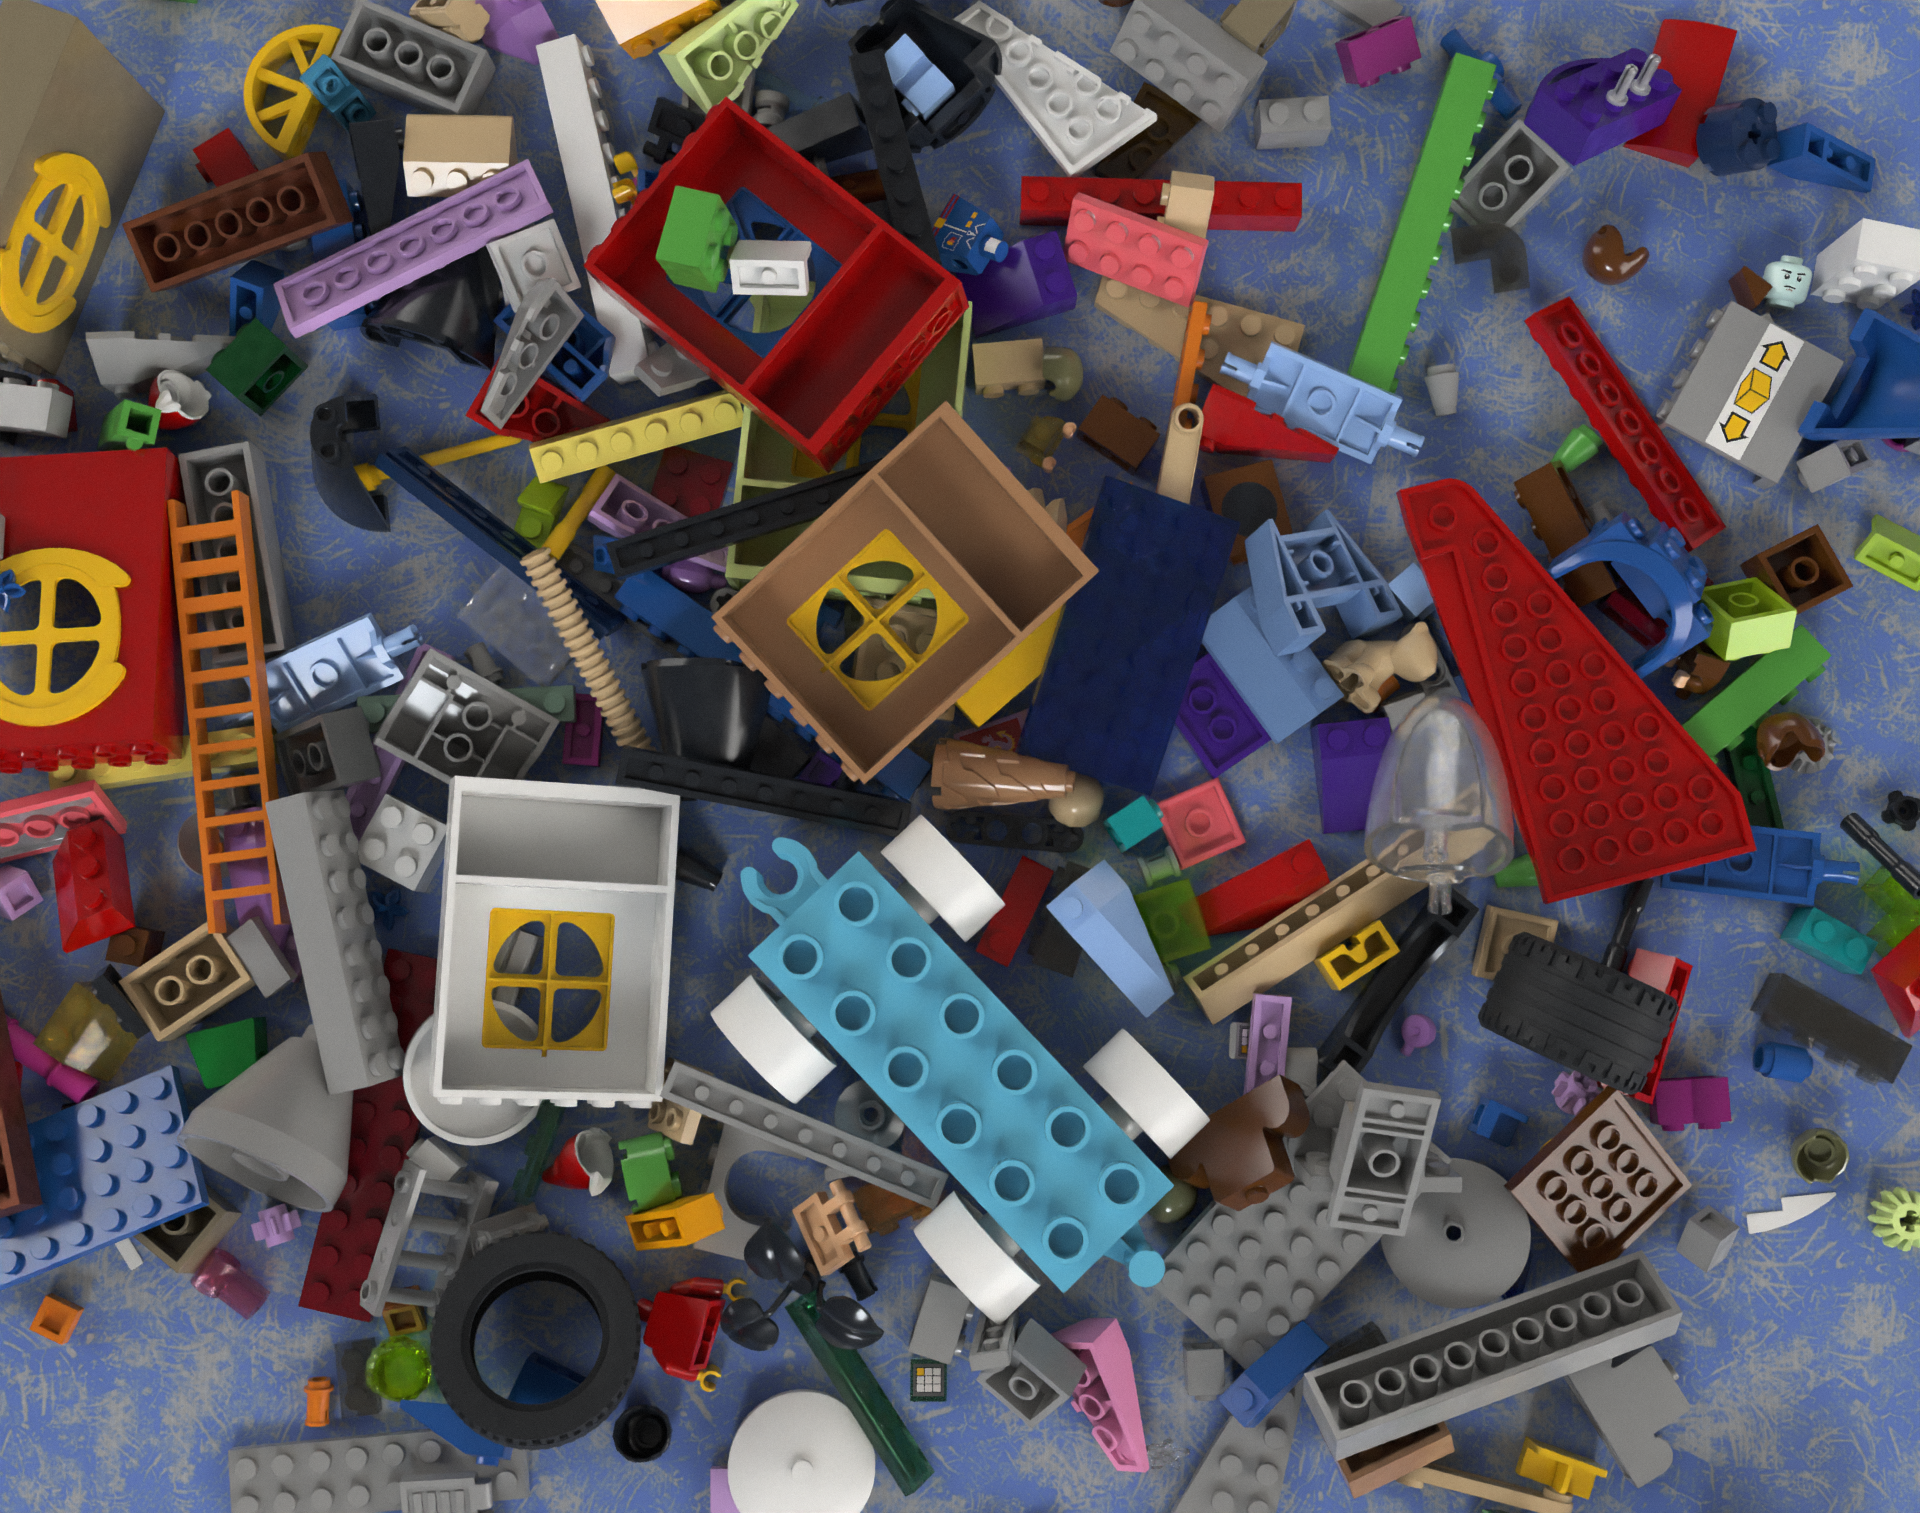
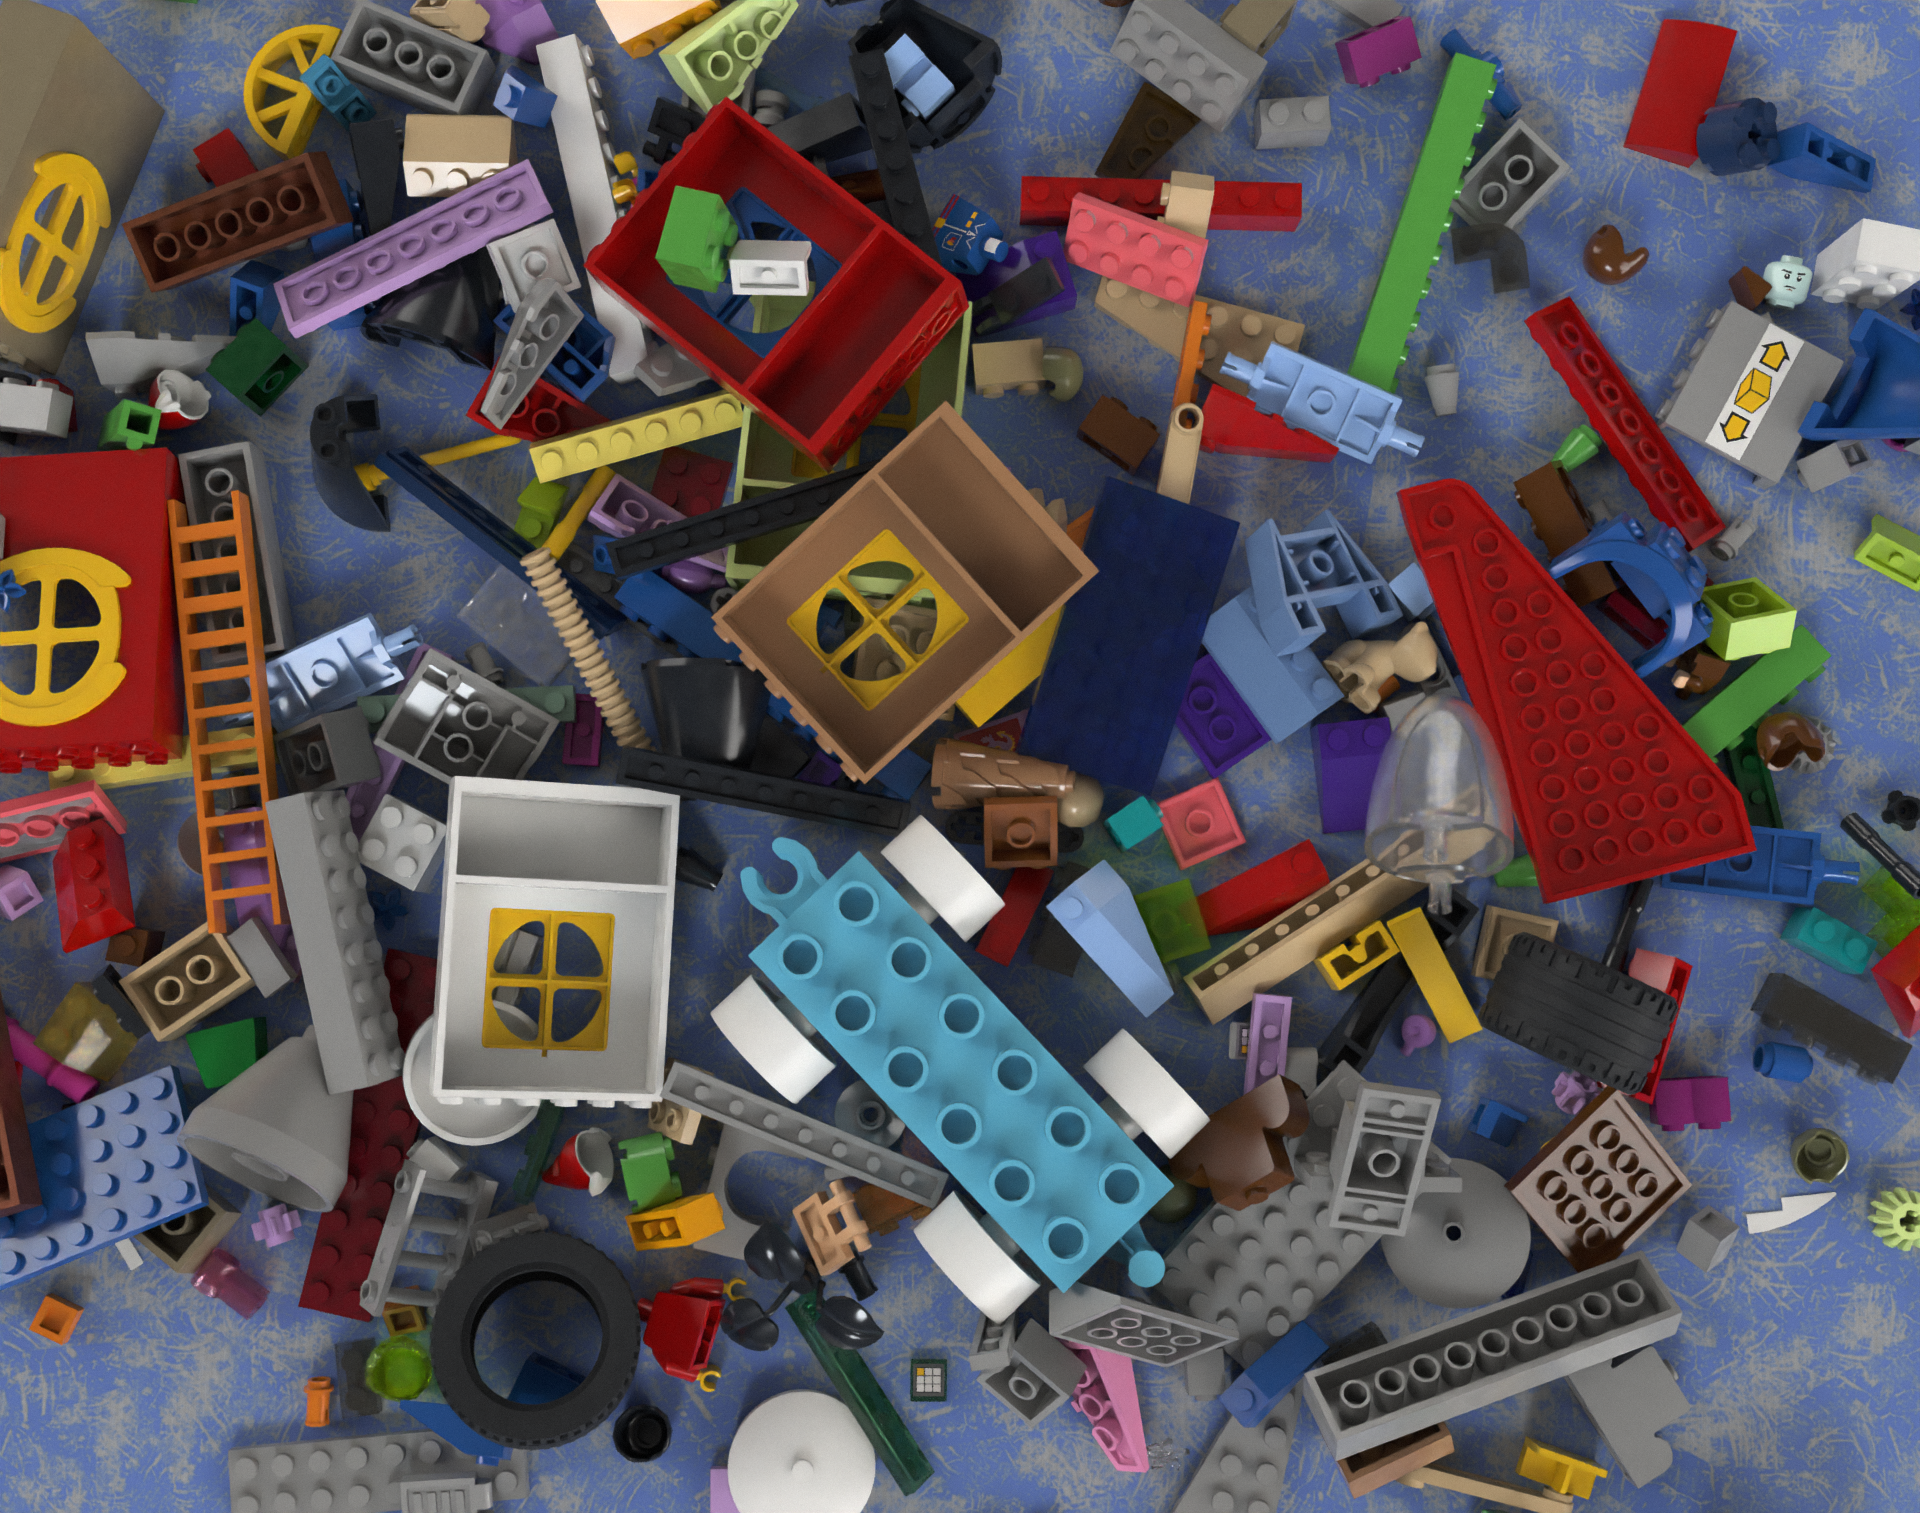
(524, 98): none -> blue slope
(941, 1321): light grey brick -> none
(1019, 296): none -> black hinge
(1020, 832): none -> dark orange plate
(1042, 437): clear yellow piece -> none
(1059, 99): white wing -> none
(1131, 1326): none -> light grey slope
(1158, 866): light grey bush -> none
(1247, 496): brick -> none
(1434, 975): none -> yellow tile
(1601, 103): dark purple piece -> none
(1727, 545): none -> light grey pin
(1800, 570): reddish brown brick -> none

